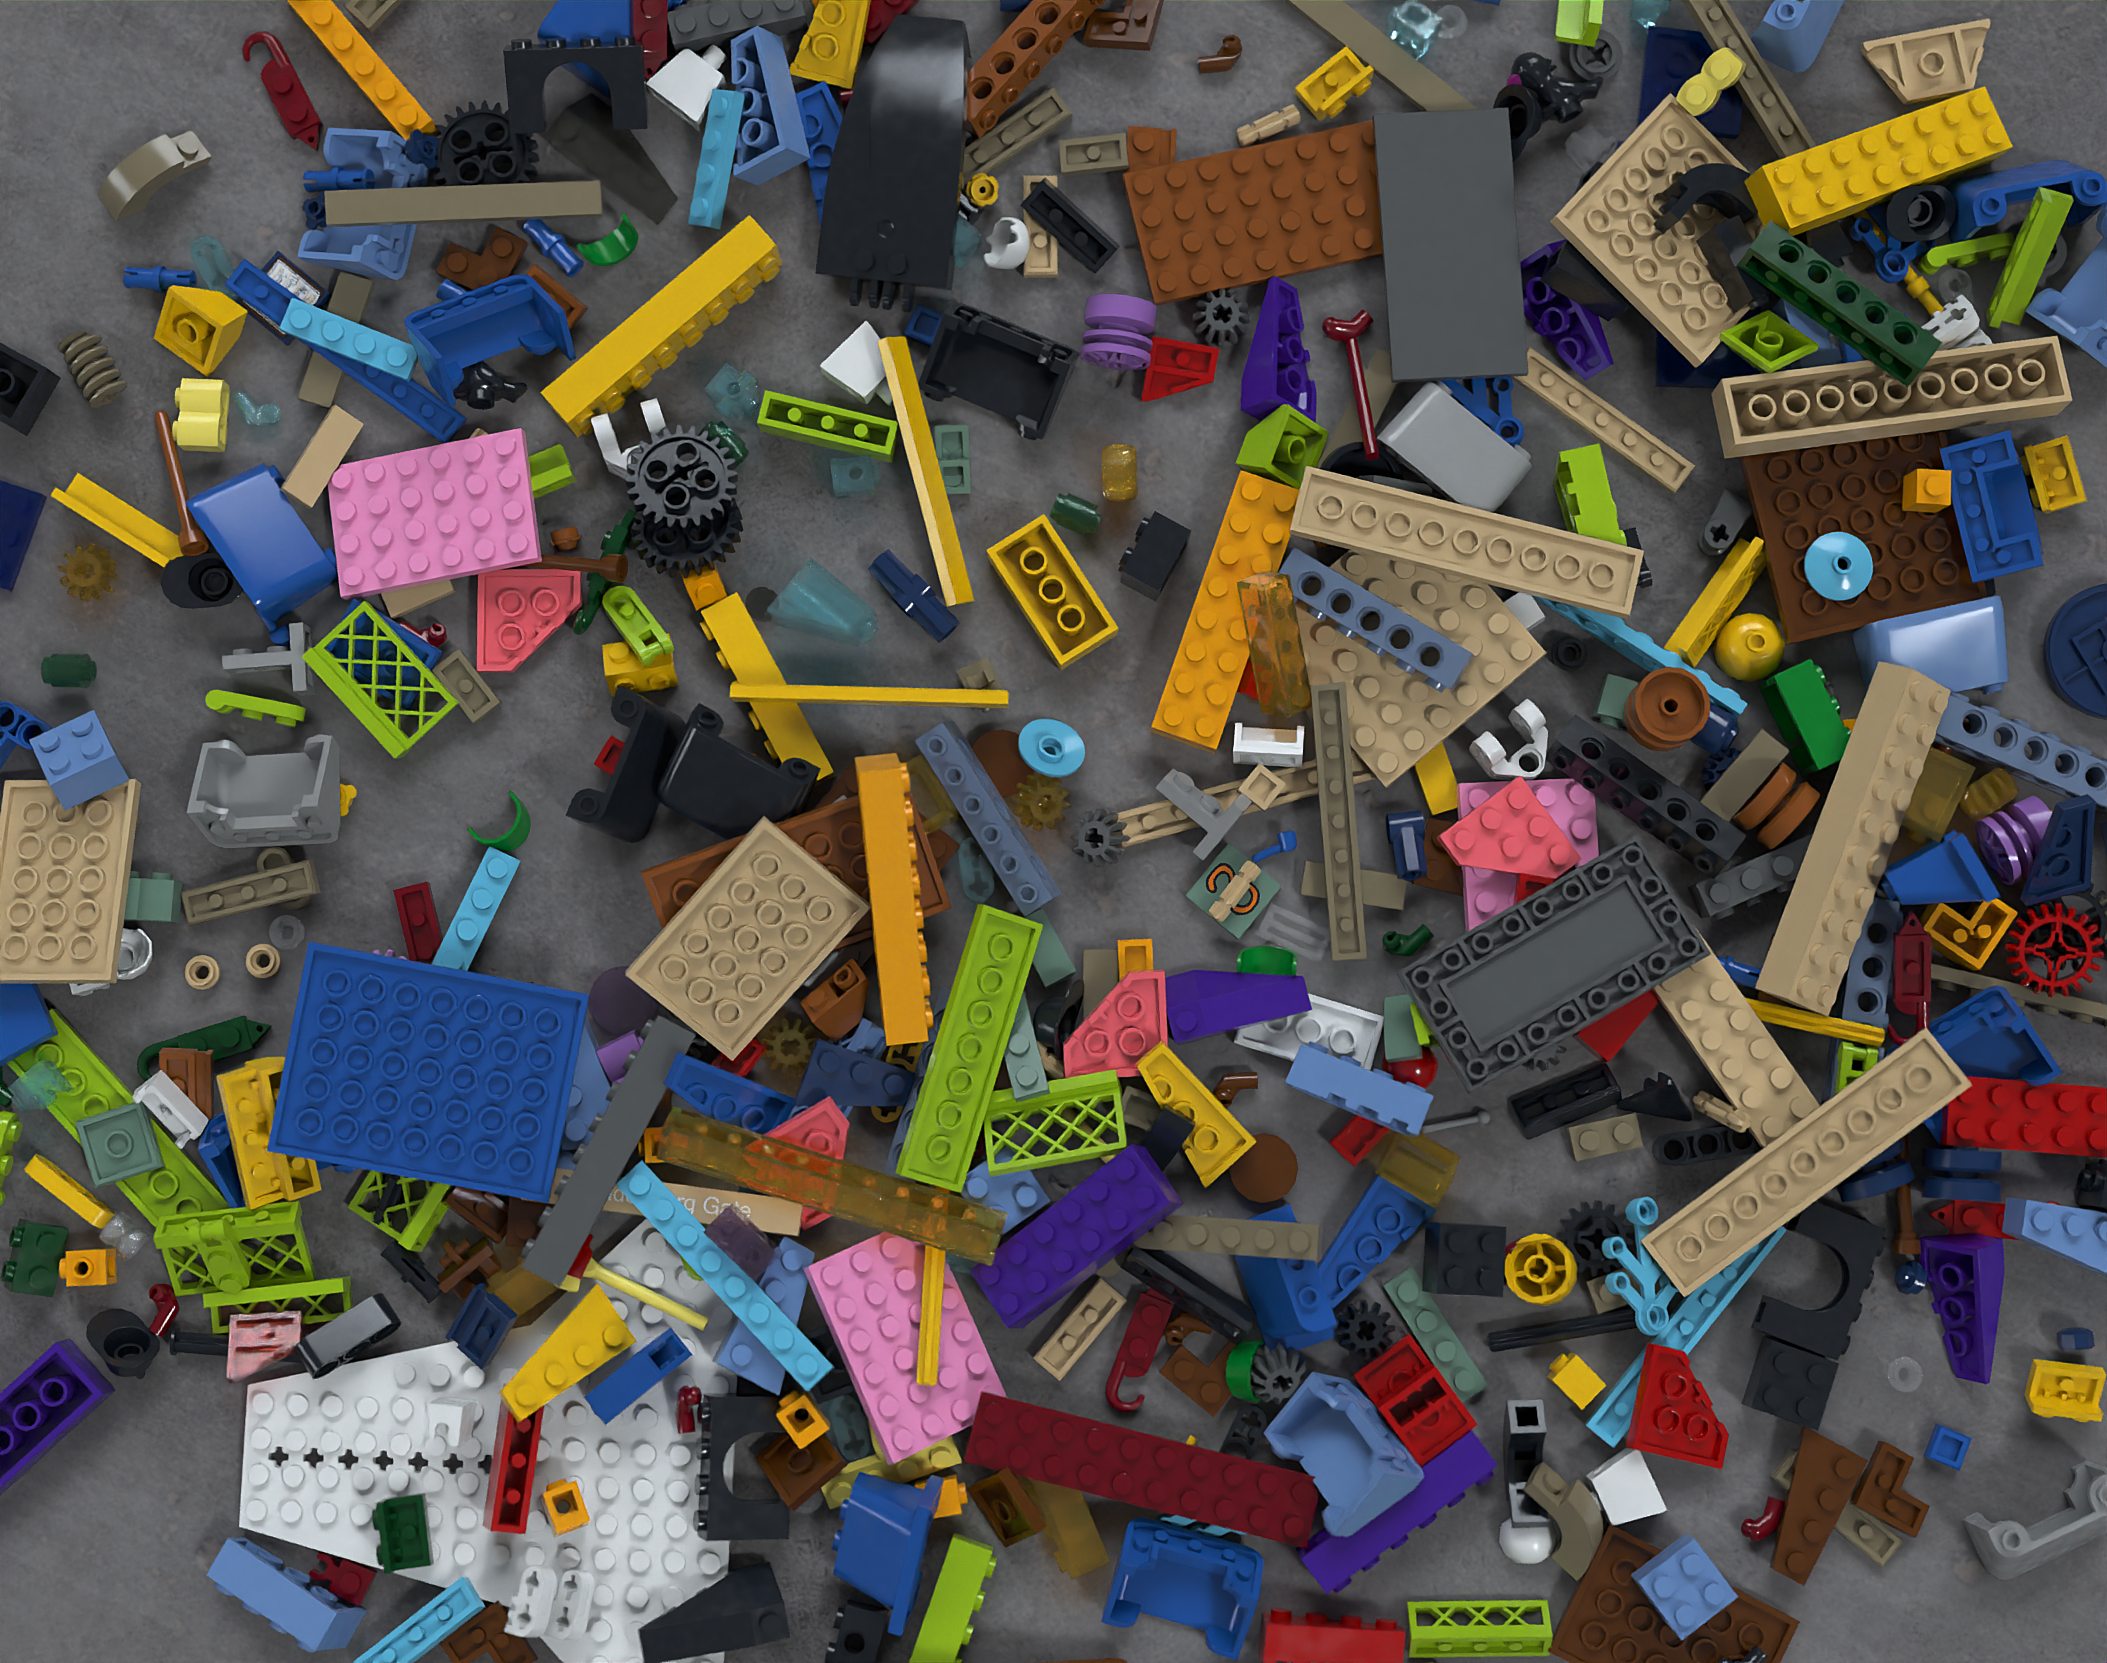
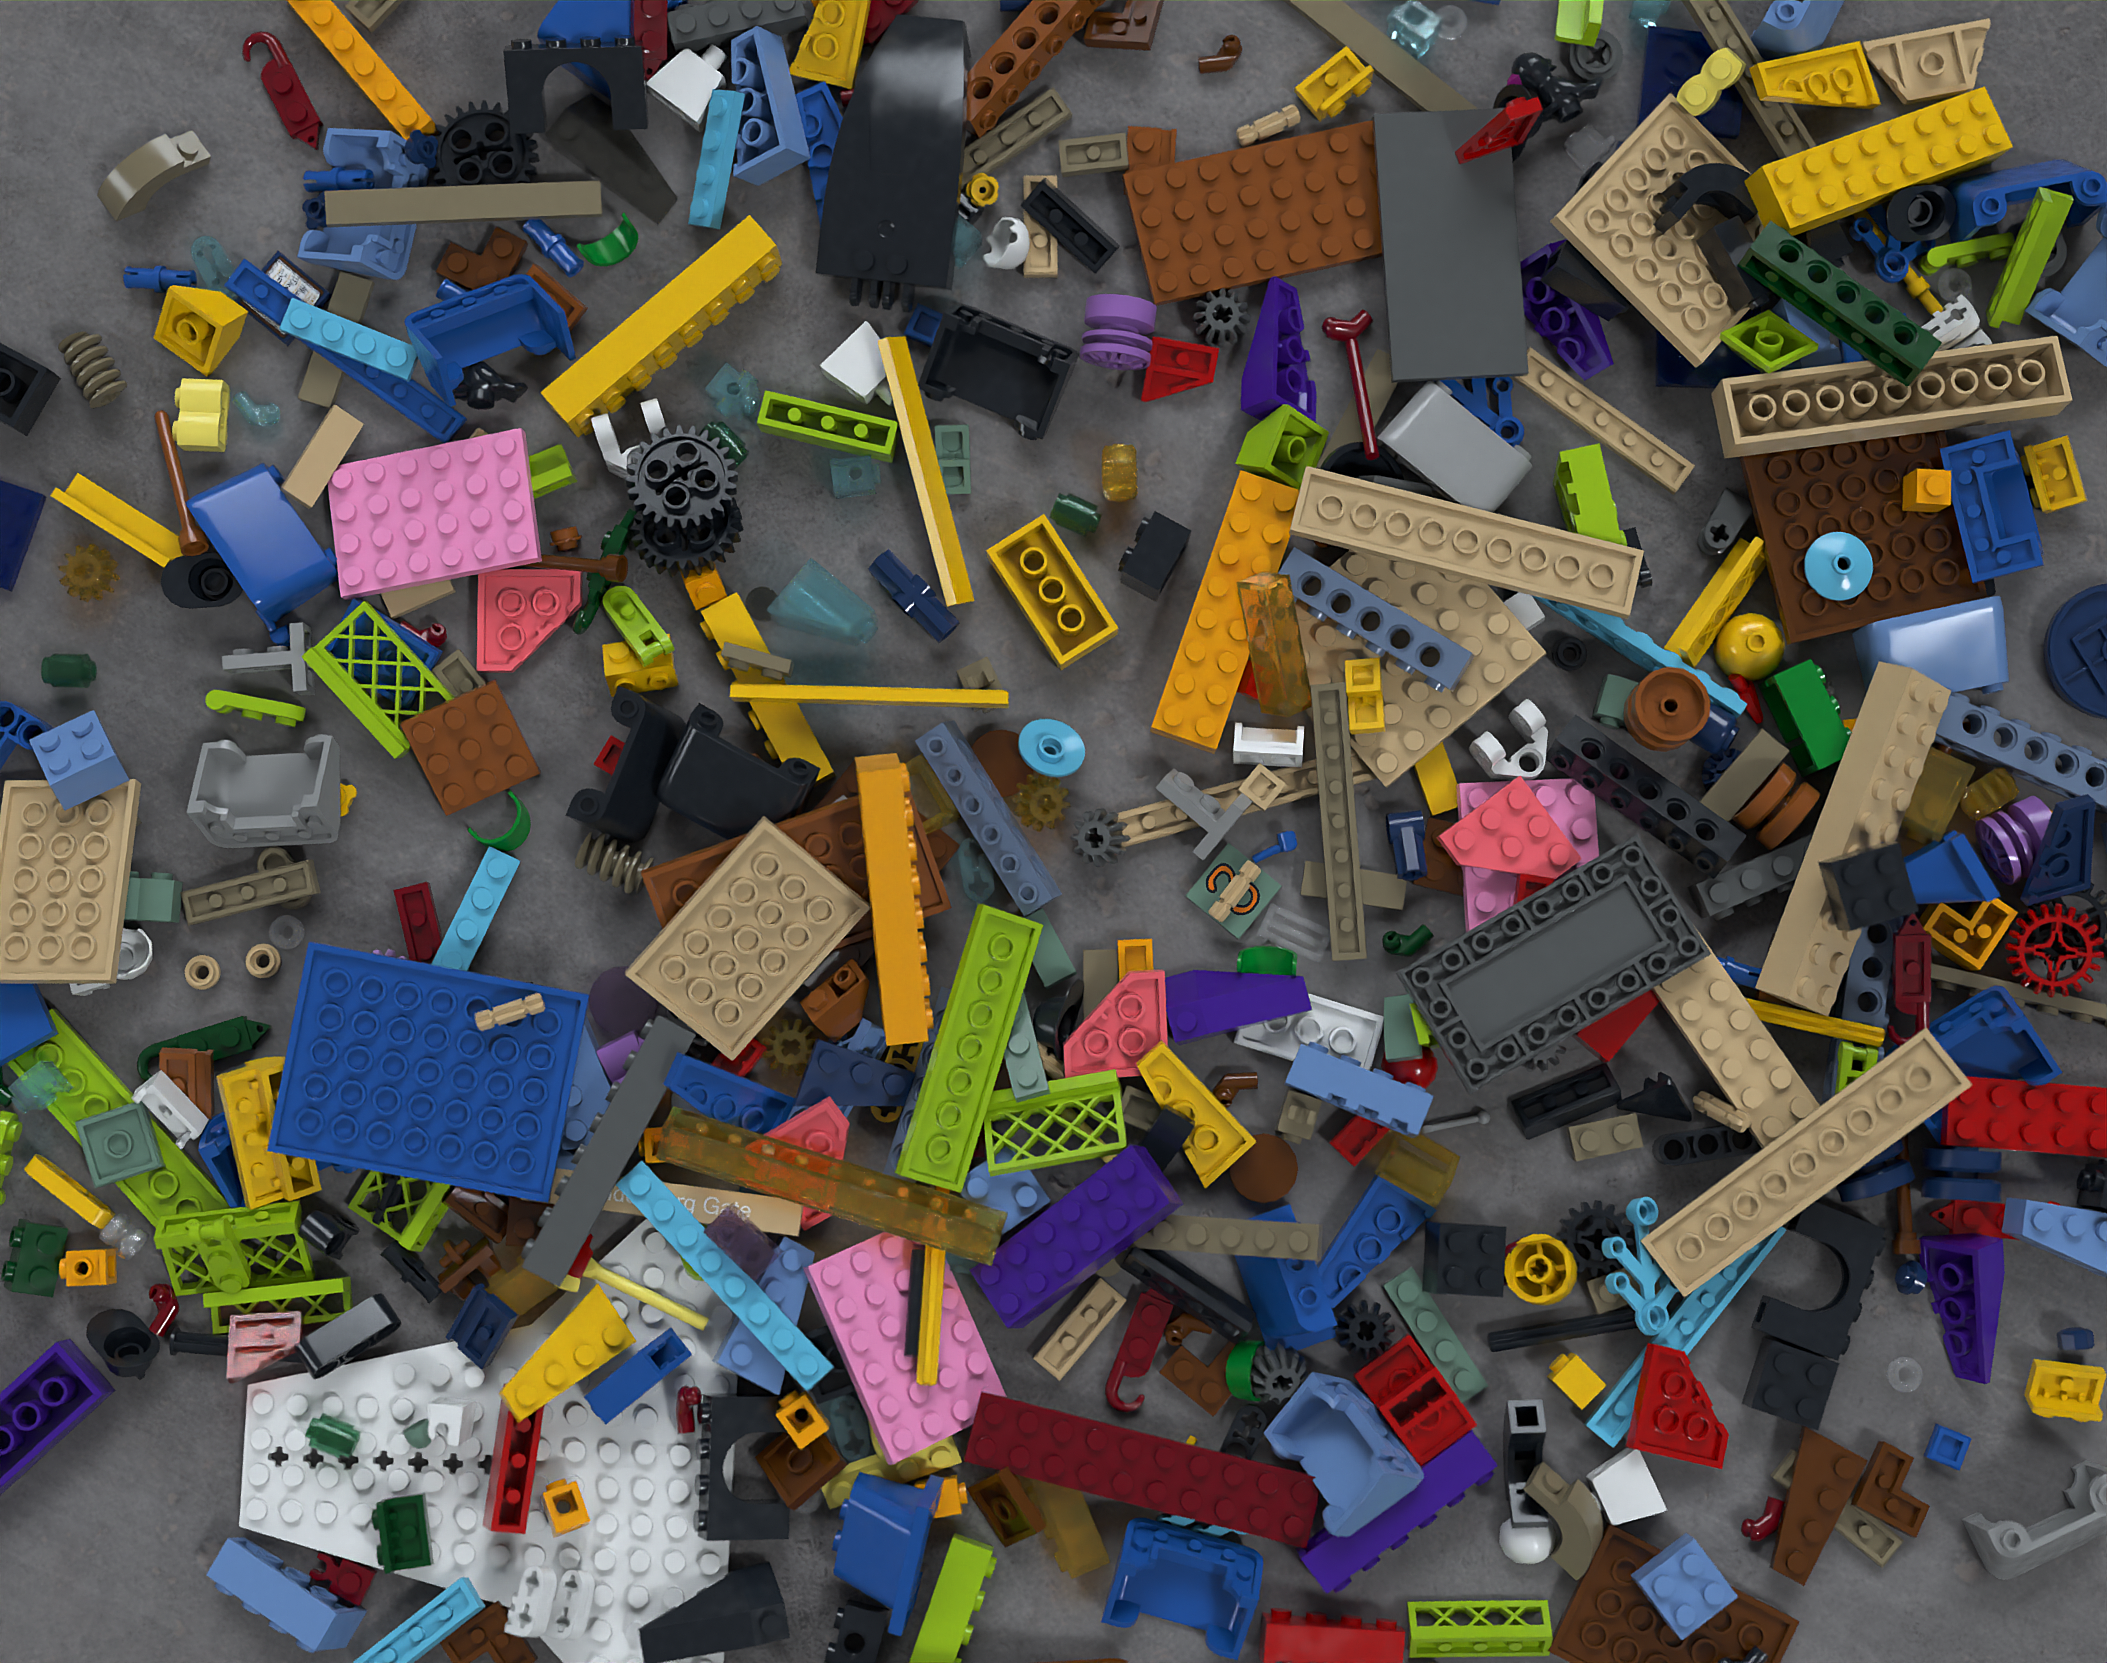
(327, 1232): none -> black piece
(332, 1436): none -> clear green brick
(417, 1434): none -> sand green hinge
(470, 747): none -> dark orange plate
(509, 1012): none -> tan axle
(612, 863): none -> dark tan piece
(743, 658): none -> dark tan plate
(914, 1303): none -> black bar
(1297, 1116): none -> dark tan brick
(1365, 696): none -> yellow slope
(1503, 131): none -> red wing
(1748, 694): none -> red bar
(1820, 77): none -> yellow wing
(1868, 886): none -> black brick

